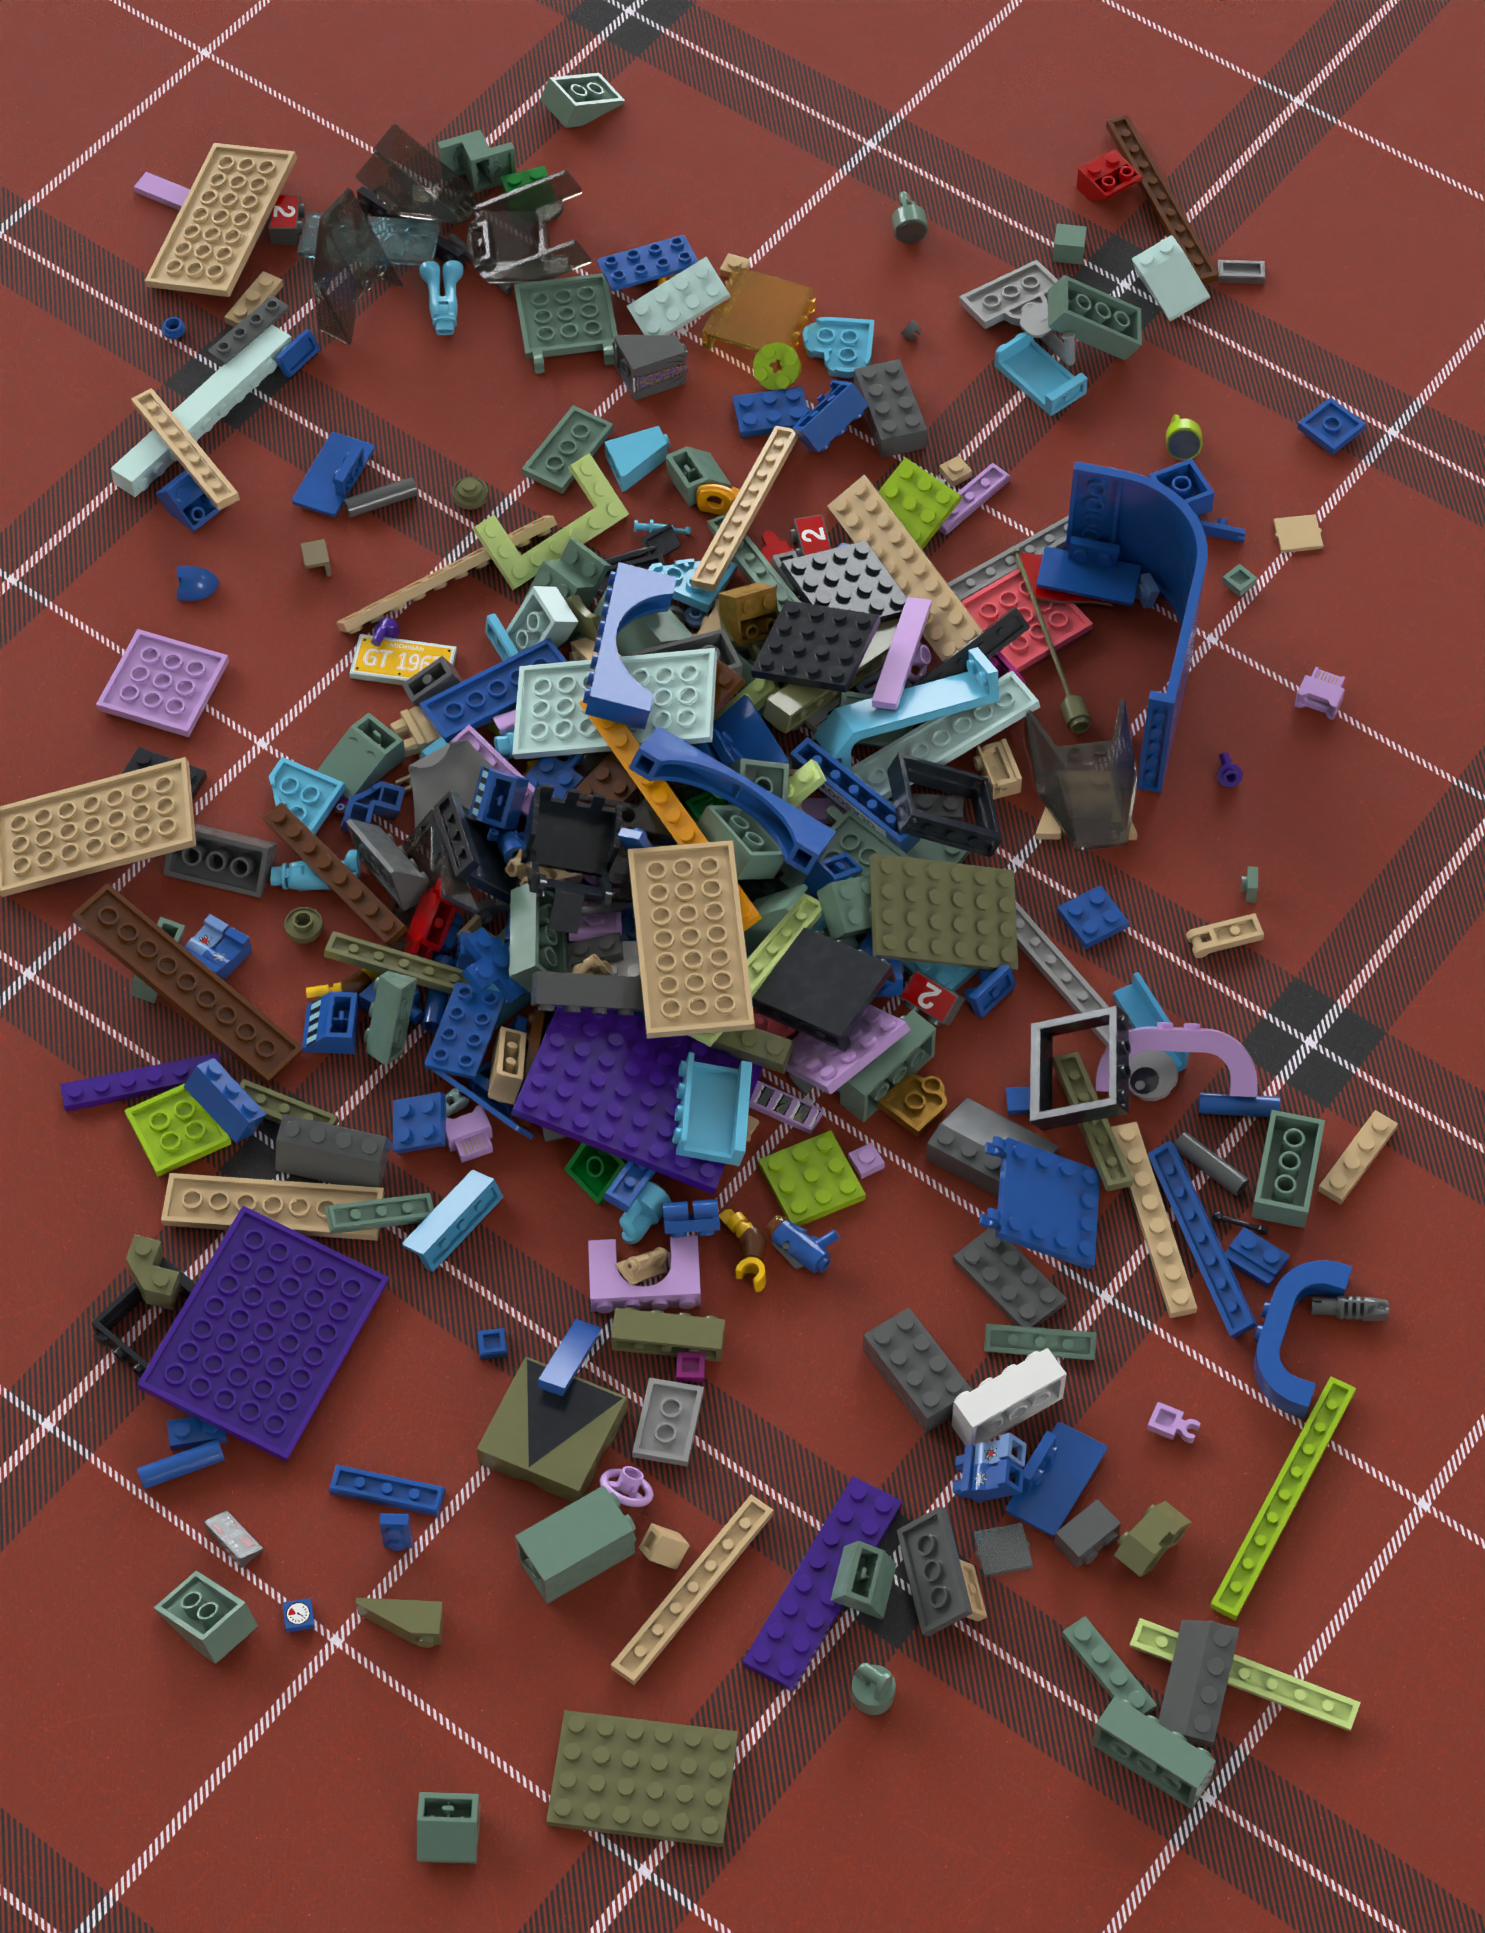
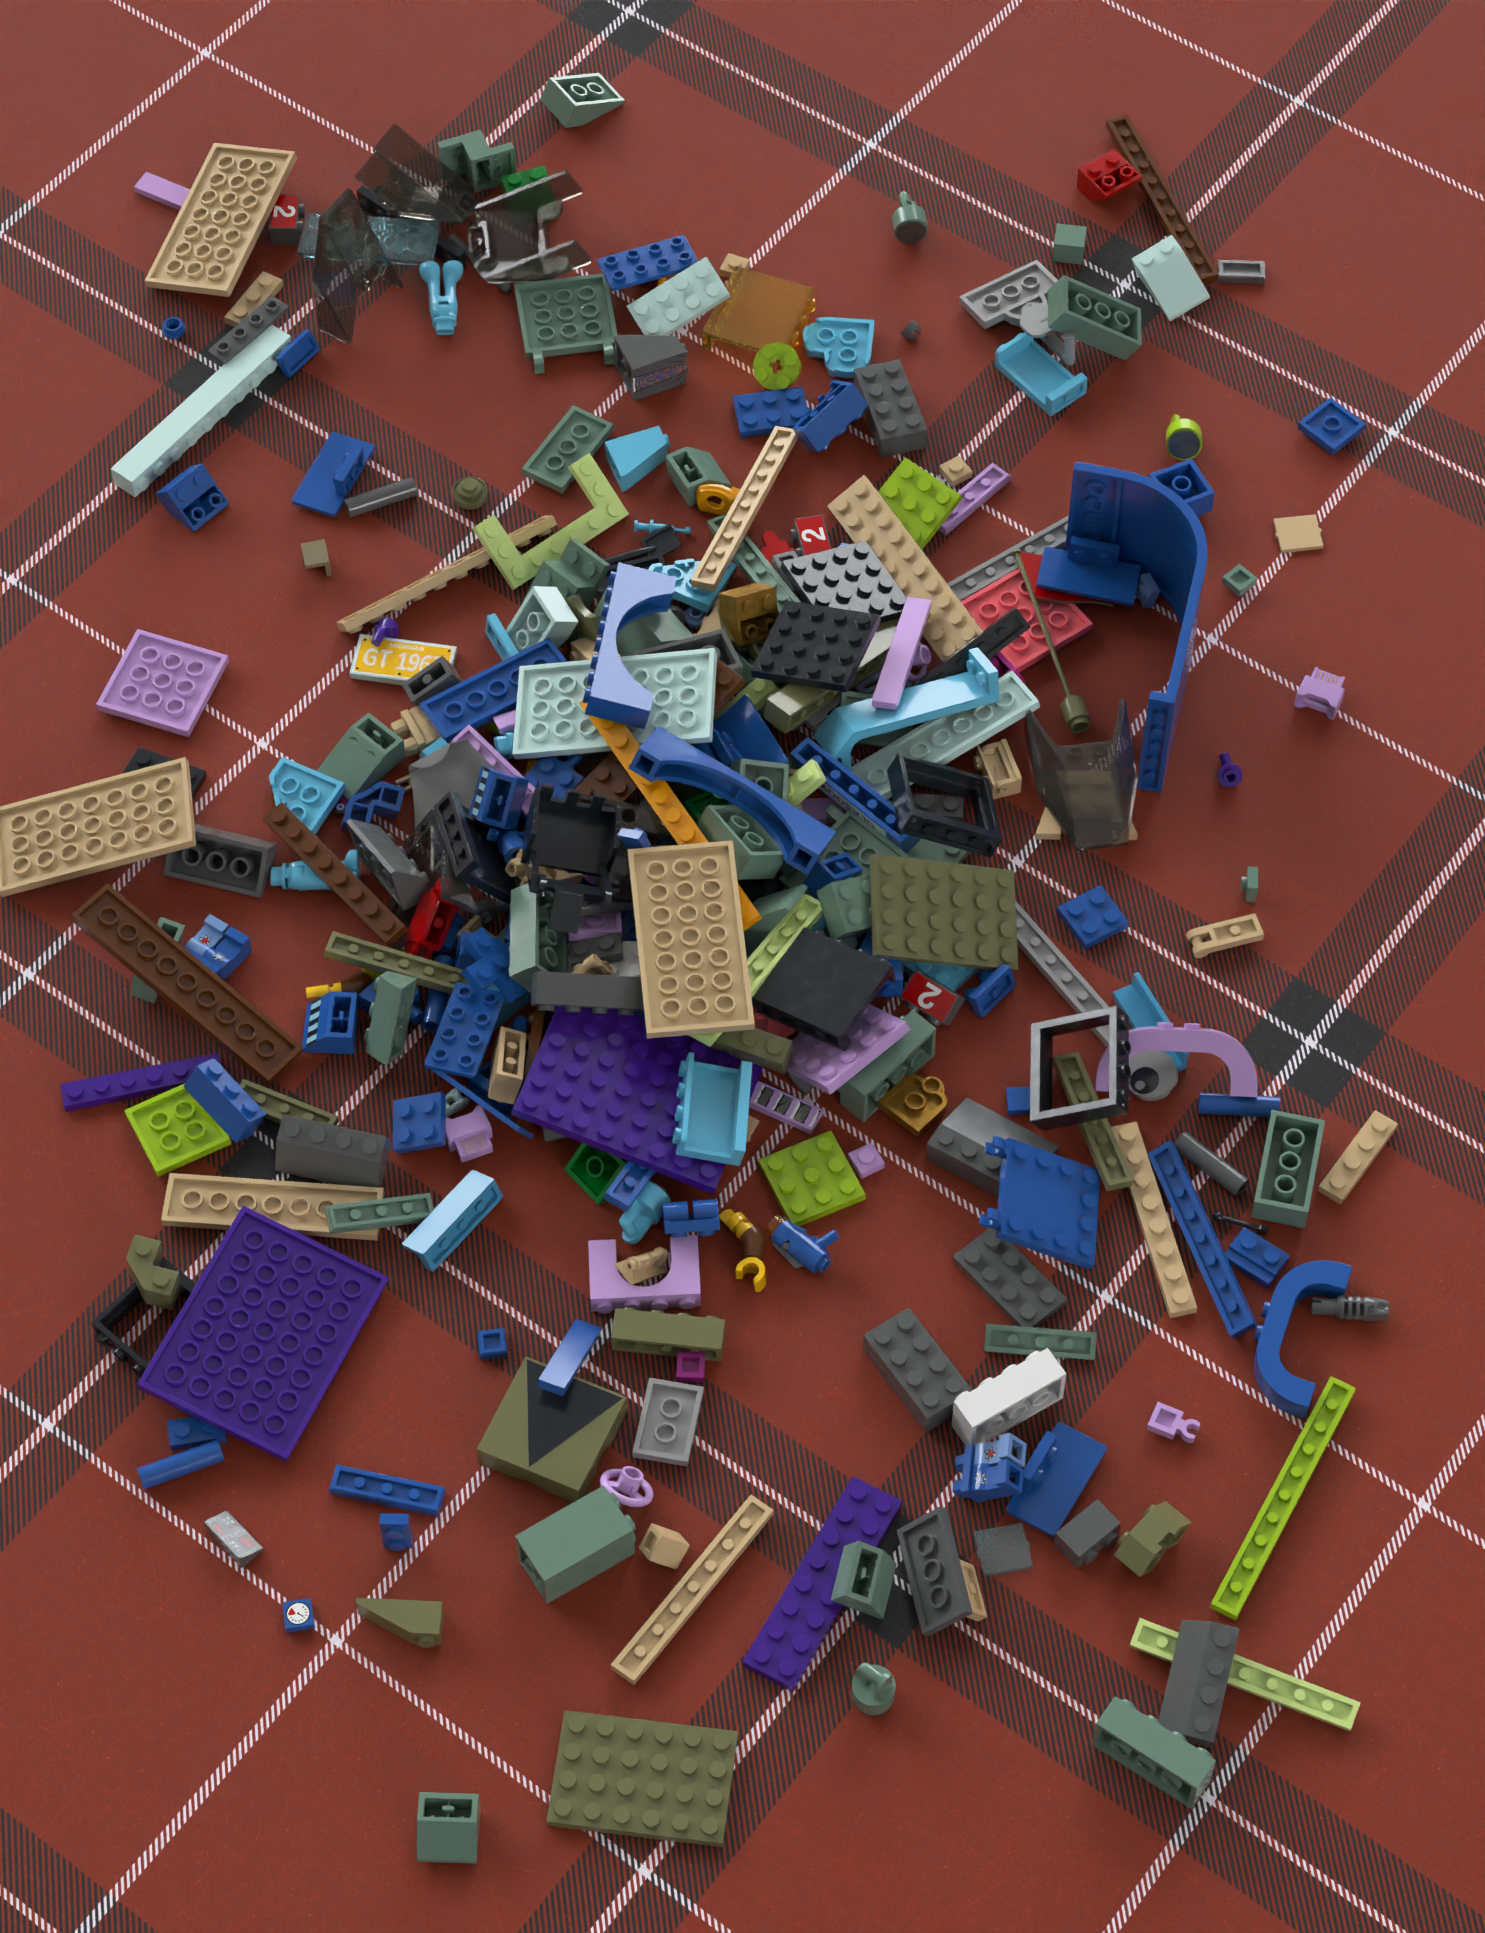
(185, 449): tan plate -> none
(195, 583): blue brick -> none
(207, 1616): sand green slope -> none
(303, 925): olive plate -> none
(1106, 1665): sand green plate -> none
(1222, 530): blue piece -> none

